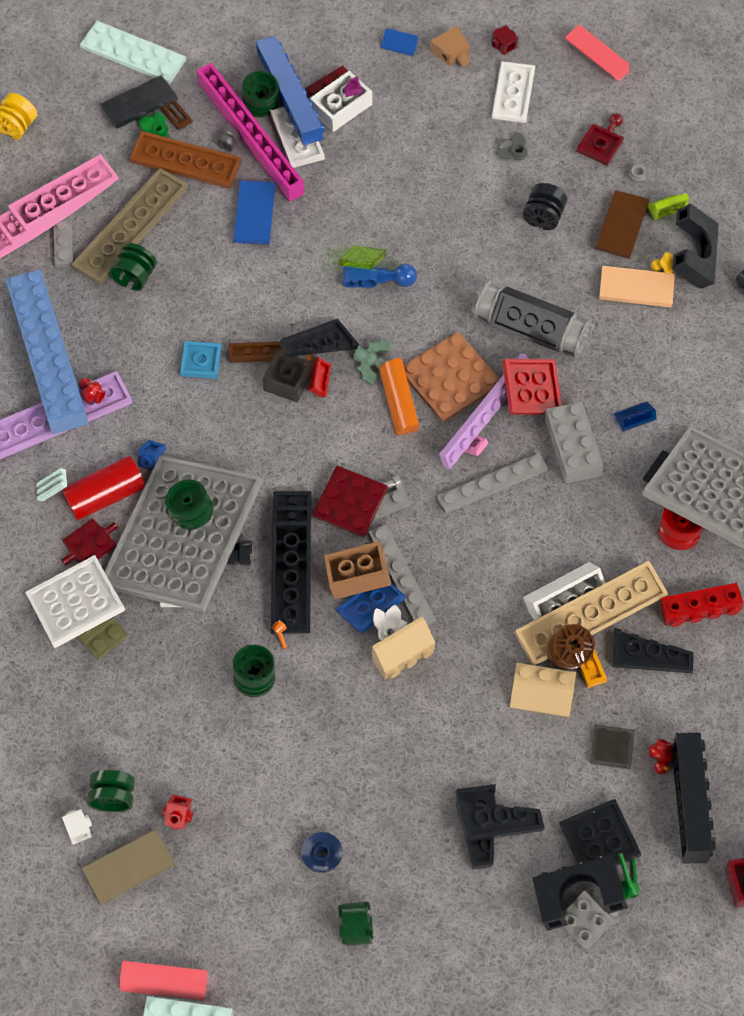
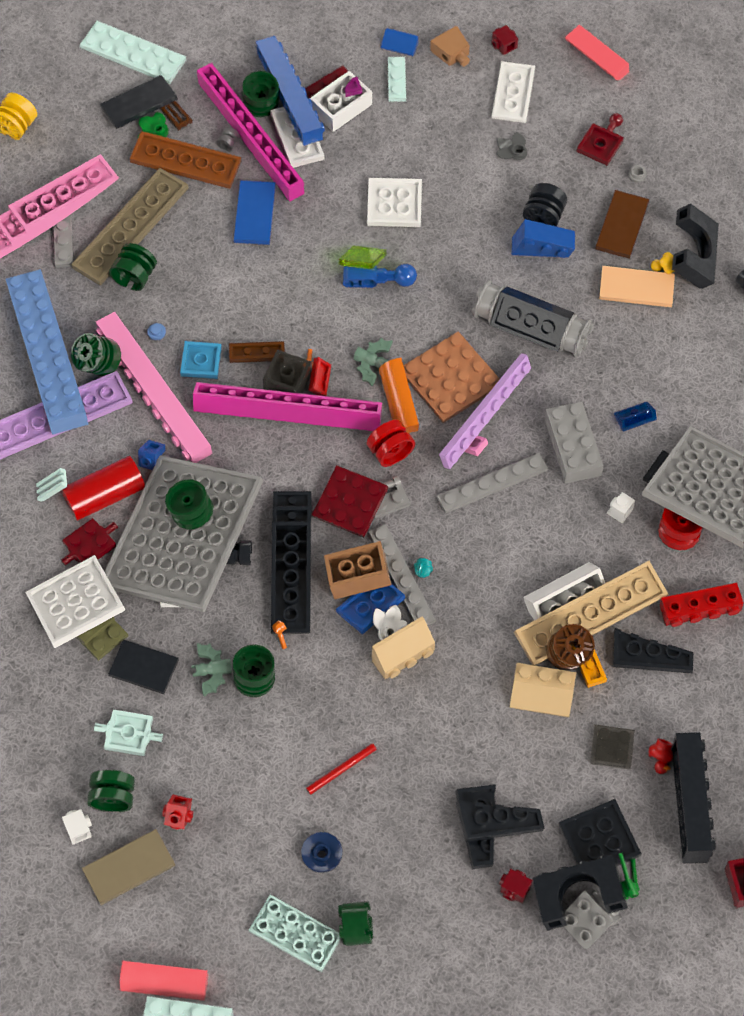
(91, 391): red animal -> none
(95, 354): none -> dark green wheel
(128, 732): none -> light aqua plate
(143, 666): none -> black tile
(155, 391): none -> bright pink brick
(156, 331): none -> medium blue plate
(215, 667): none -> sand green animal
(287, 406): none -> dark pink brick
(295, 933): none -> light aqua tile
(320, 339): black wing -> none
(341, 769): none -> red bar
(390, 443): none -> red wheel
(394, 202): none -> white plate
(396, 79): none -> light aqua plate
(423, 567): none -> teal plate
(515, 885): none -> dark red brick
(531, 385): plate -> none
(542, 240): none -> blue wedge
(621, 507): none -> white brick
(667, 206): lime bracket -> none

